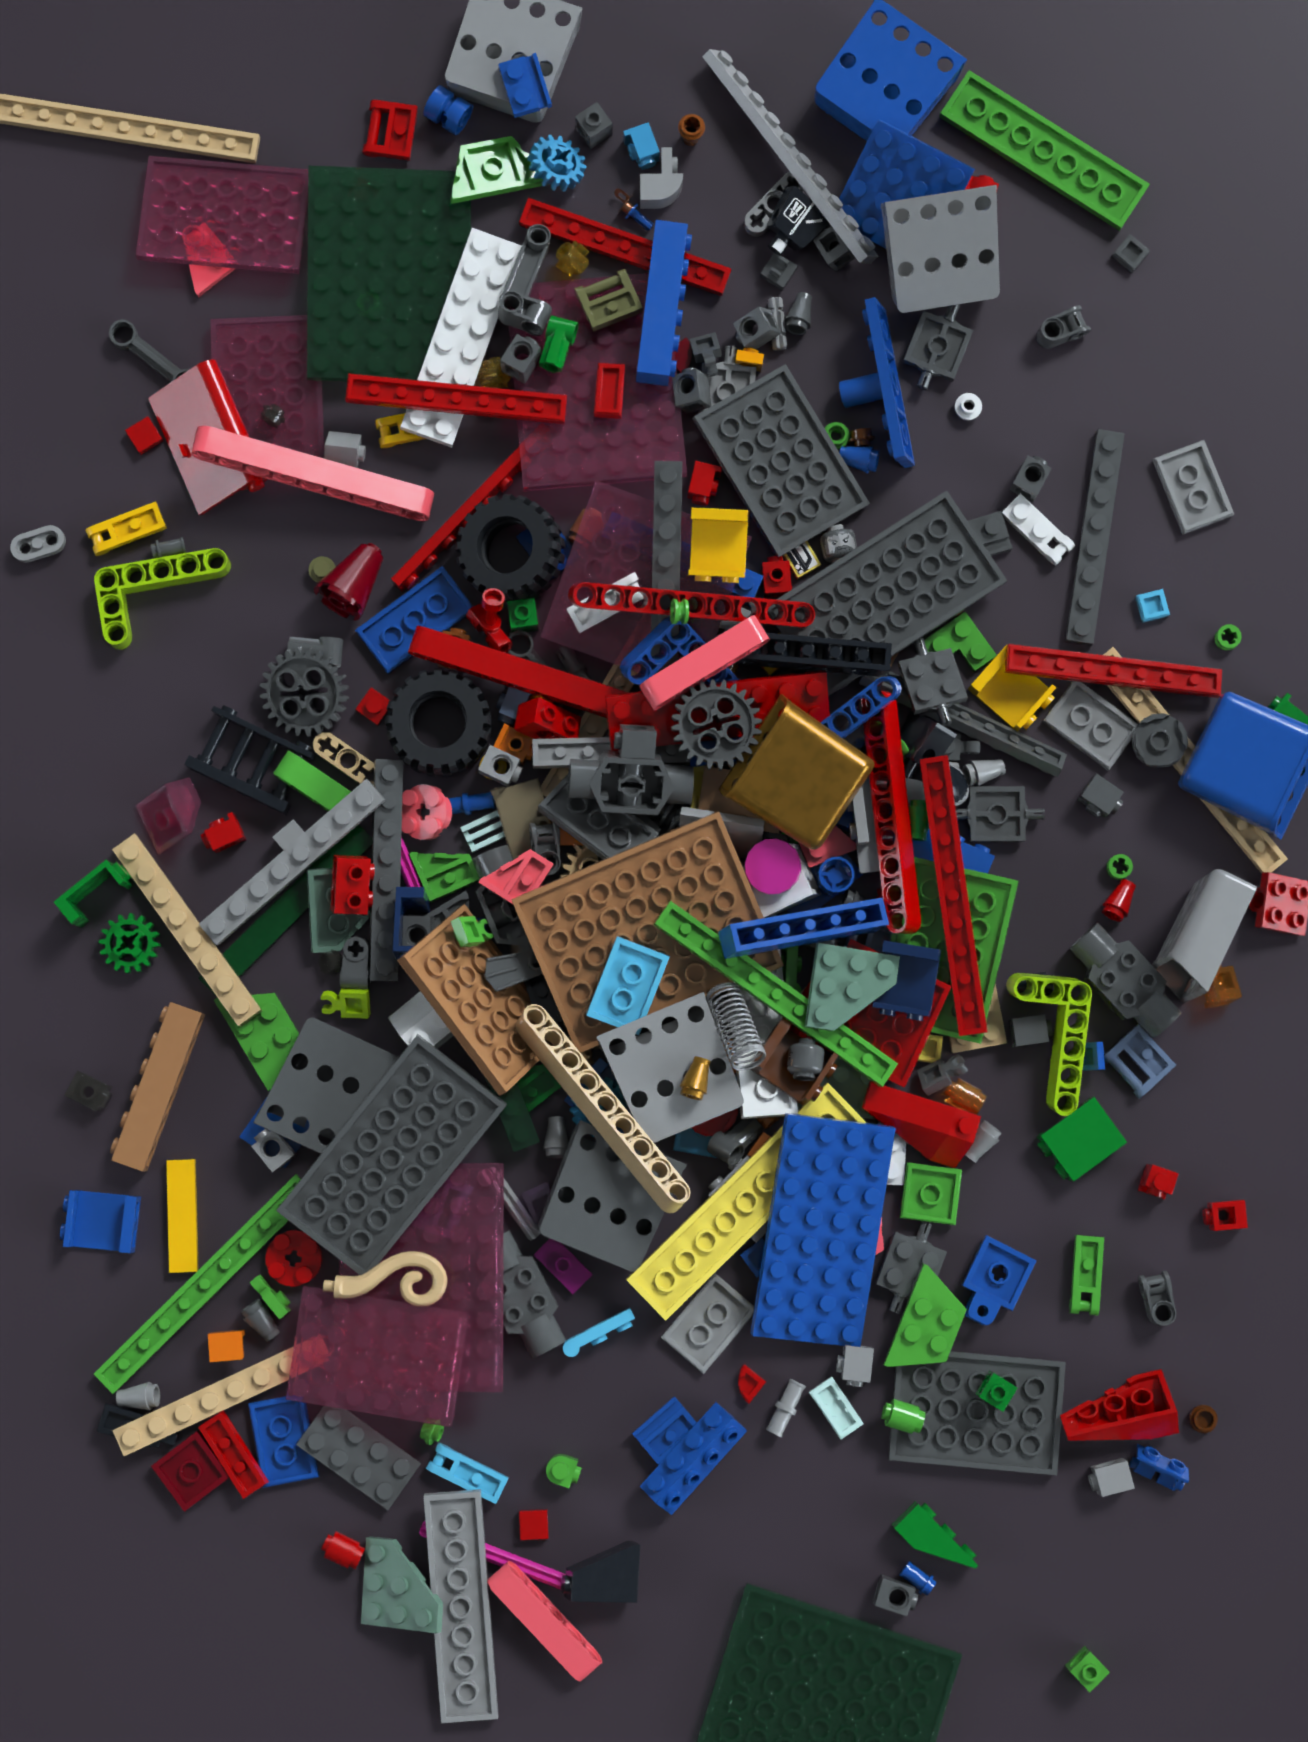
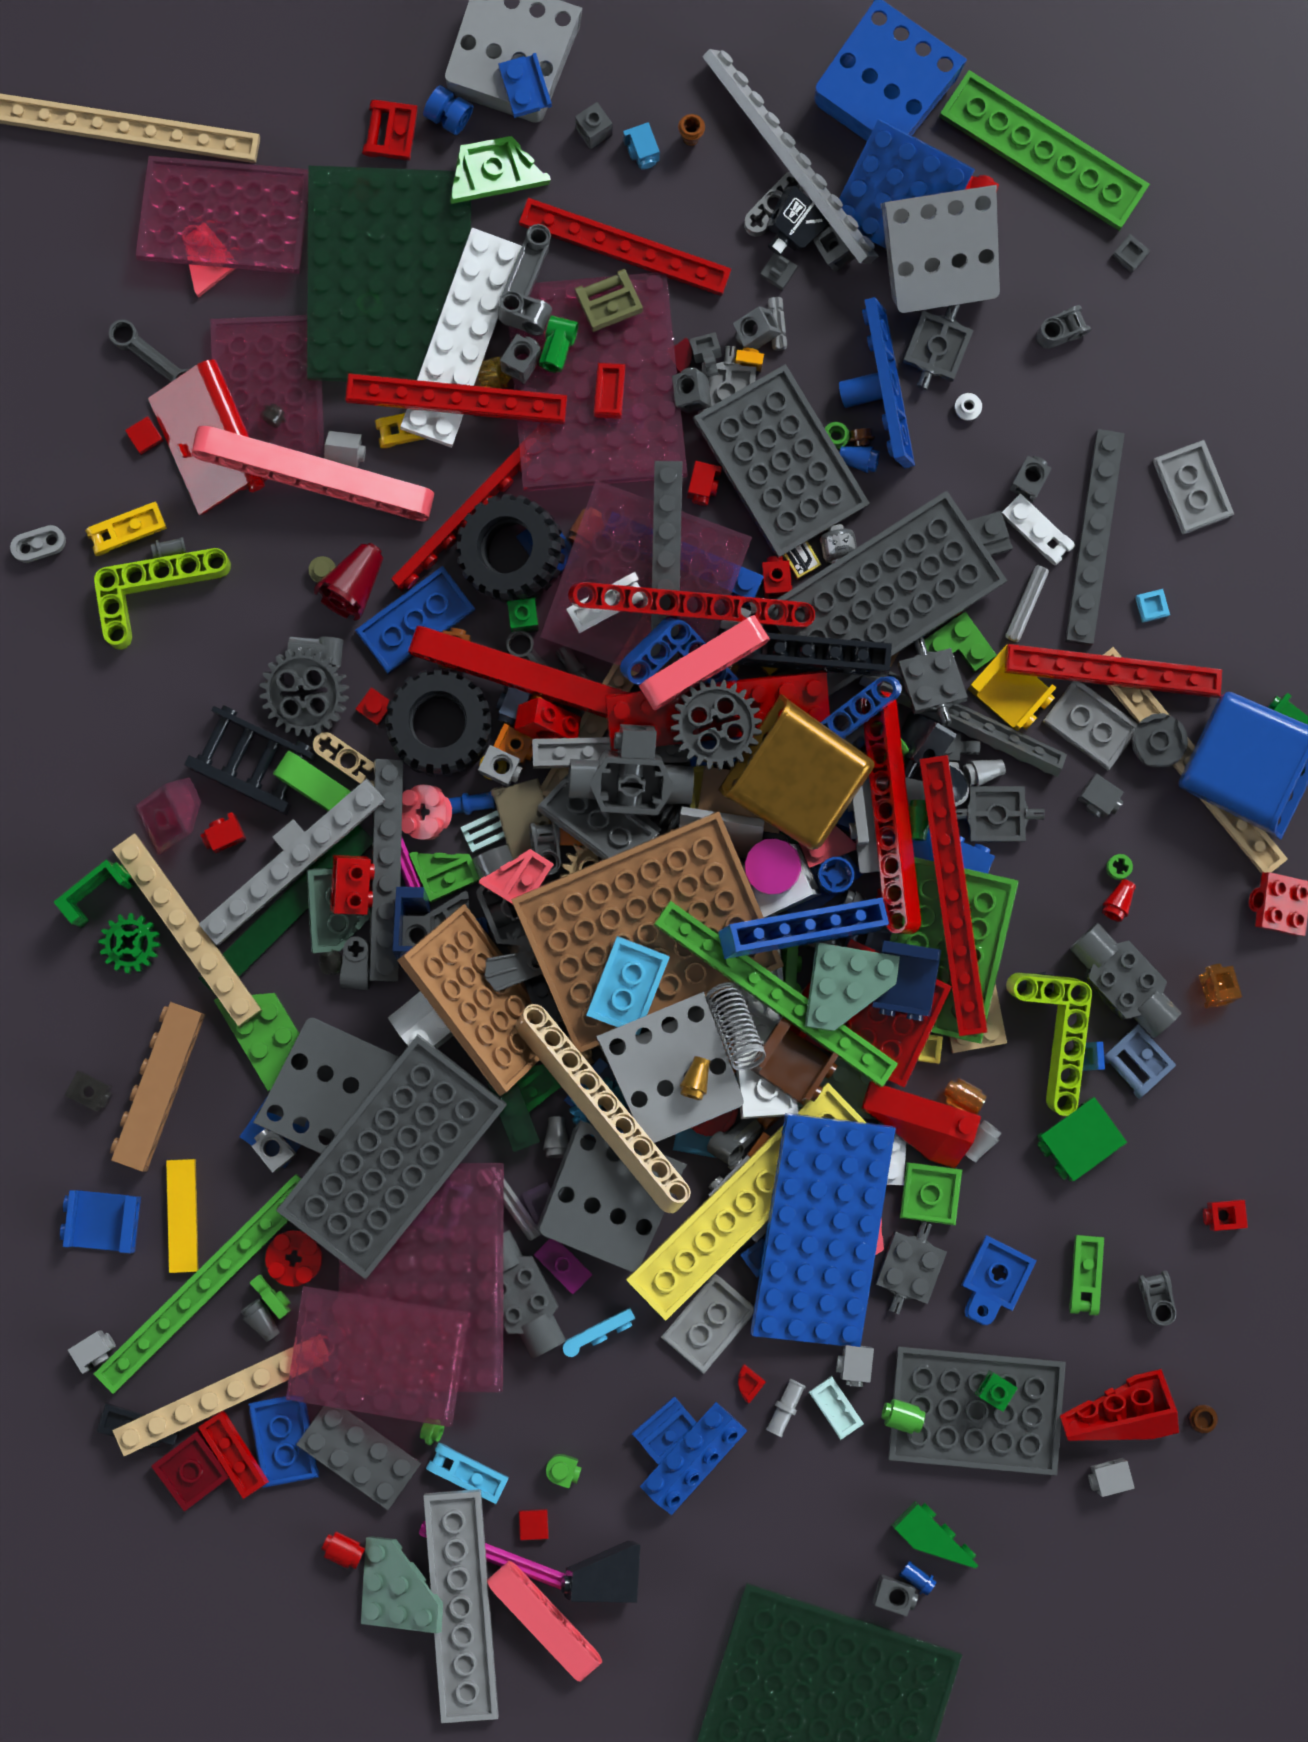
(92, 1350): none -> light grey brick
(141, 1396): light grey cone -> none
(226, 1345): orange panel -> none
(351, 1003): lime plate -> none
(358, 1285): tan plant -> none
(469, 931): bright green plate -> none
(485, 618): red bar -> none
(556, 163): dark azure gear -> none
(572, 258): clear yellow gear -> none
(631, 211): piece -> none
(661, 303): blue brick -> none
(664, 188): light grey brick -> none
(679, 611): bright green bush -> none
(718, 544): yellow panel -> none
(799, 316): dark grey cone -> none
(805, 1060): dark grey head -> none
(927, 1323): bright green wing -> none
(939, 1074): dark grey plate -> none
(1027, 603): none -> light grey axle
(1030, 1030): dark grey brick -> none
(1087, 1669): bright green brick -> none
(1157, 1181): red brick -> none
(1171, 1471): blue hinge -> none
(1203, 933): light grey piece -> none
(1231, 629): bright green bush -> none

